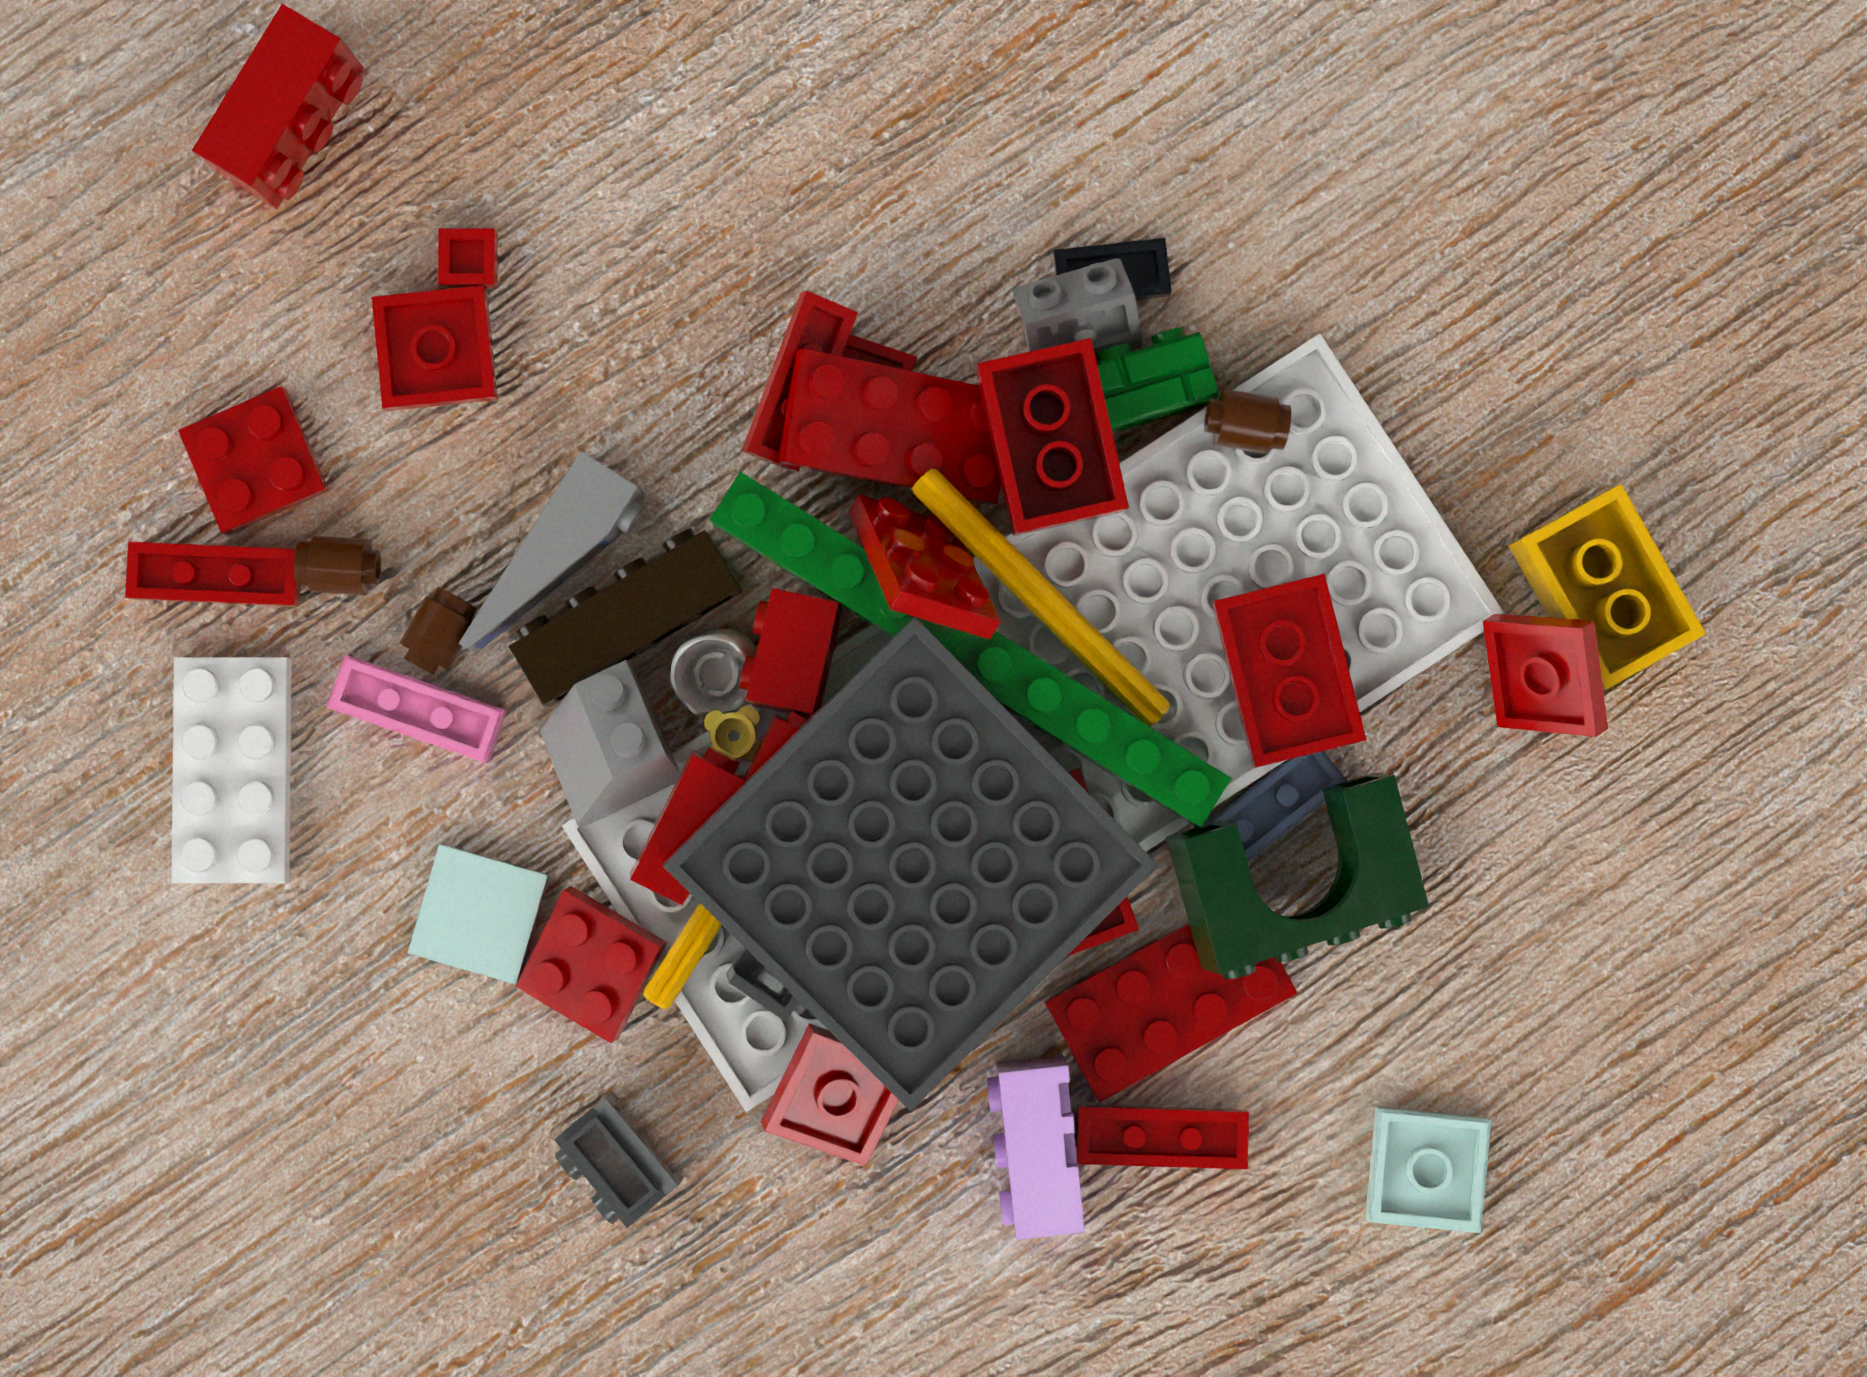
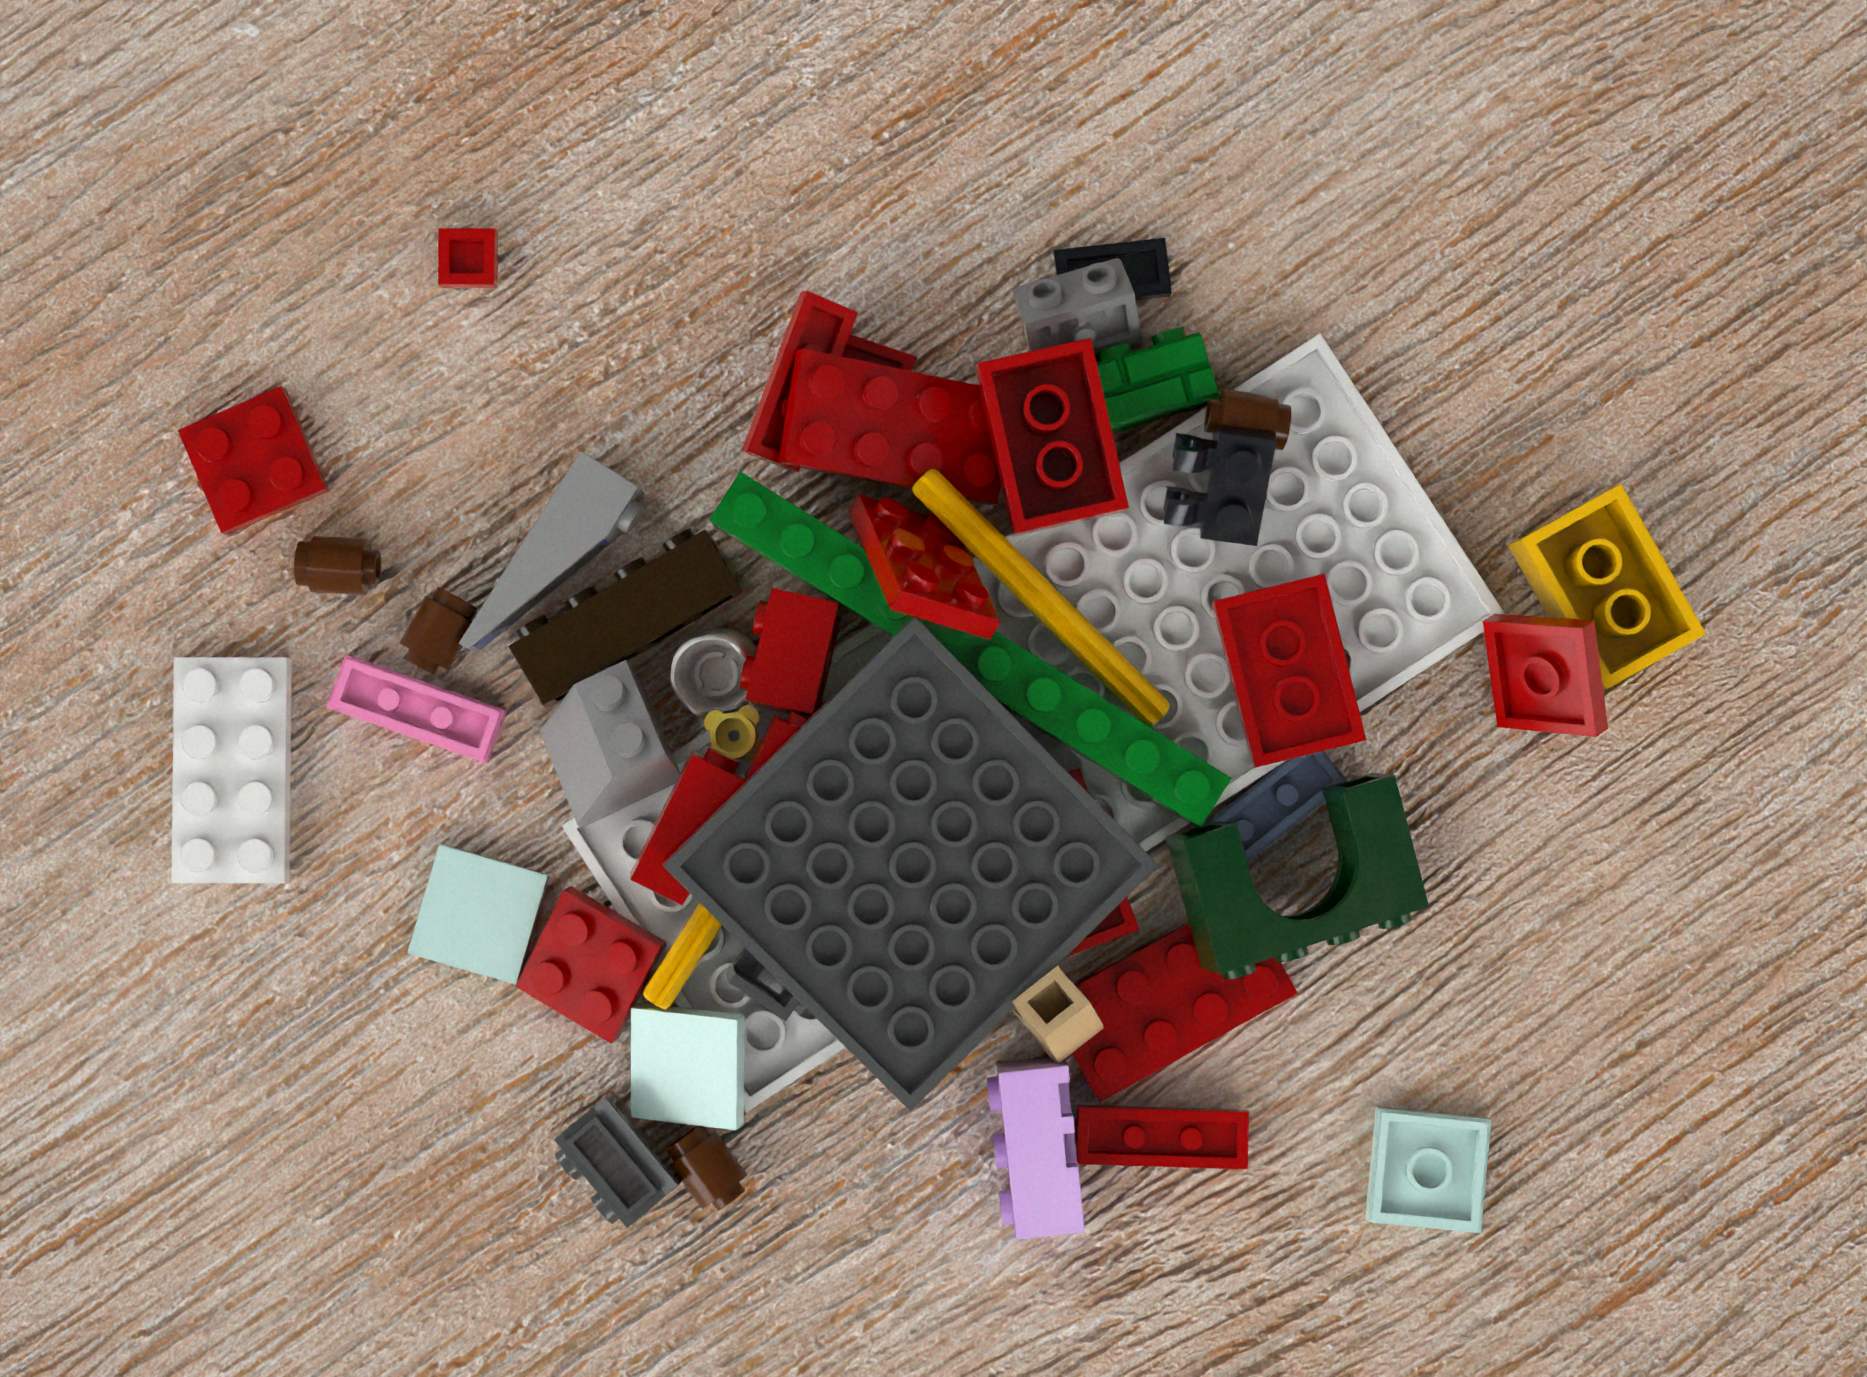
(211, 574): red plate -> none
(280, 107): red brick -> none
(434, 348): red plate -> none
(687, 1066): none -> light aqua tile
(707, 1168): none -> reddish brown brick
(829, 1100): plate -> none
(1057, 1015): none -> tan brick
(1236, 485): none -> black plate

